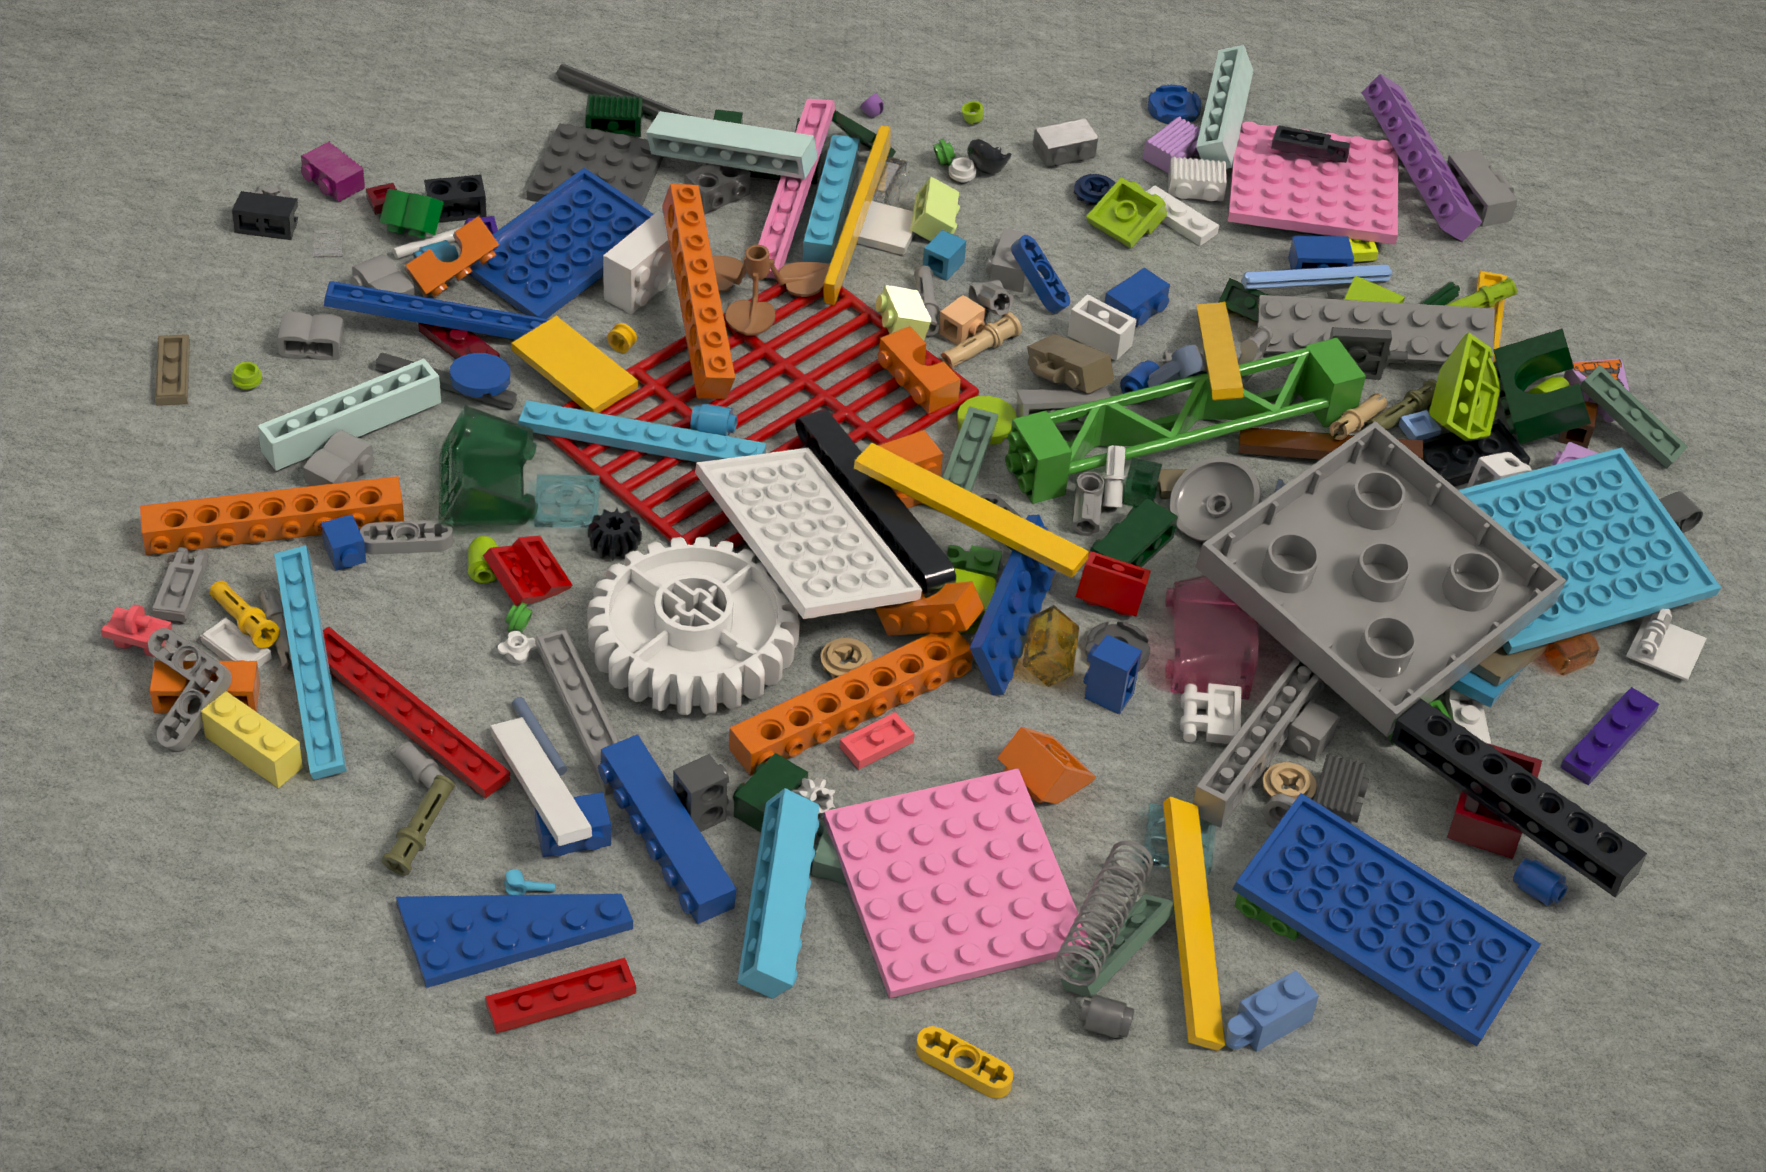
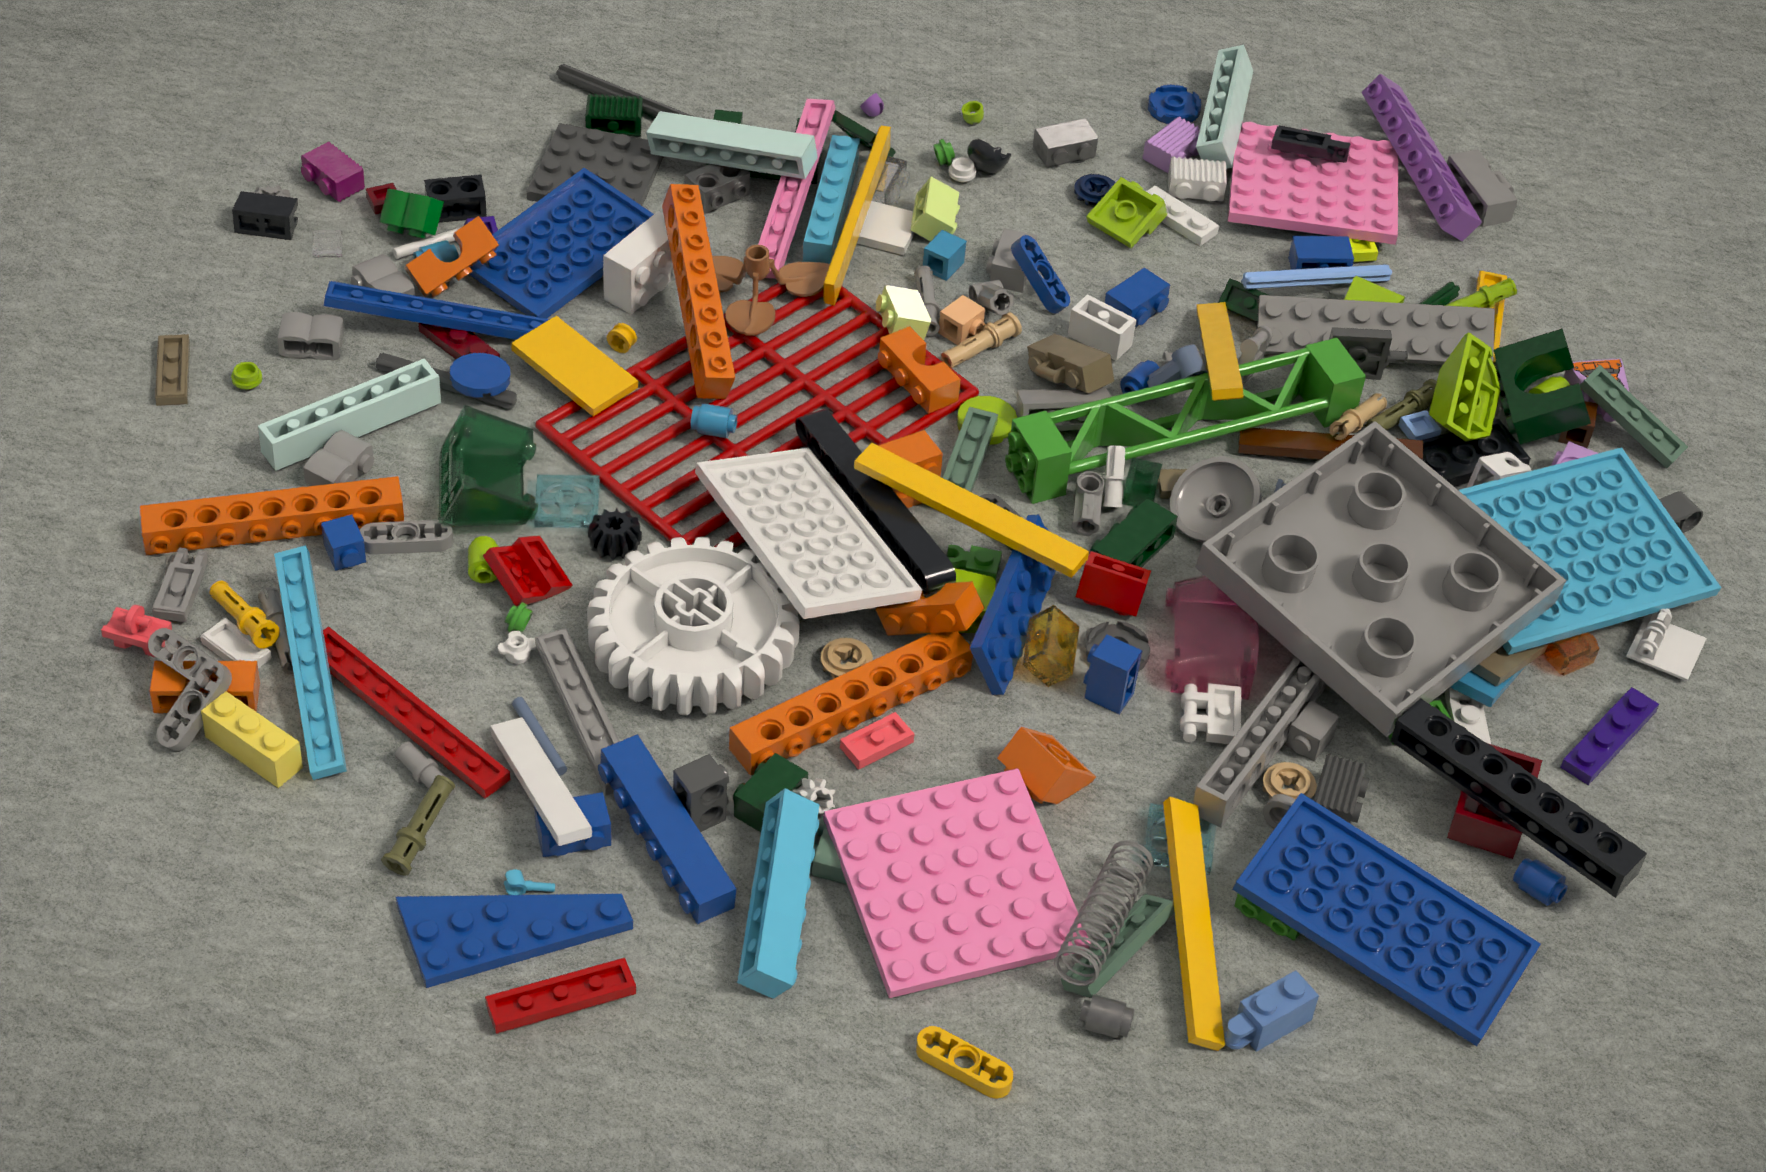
(634, 434): medium azure plate -> none

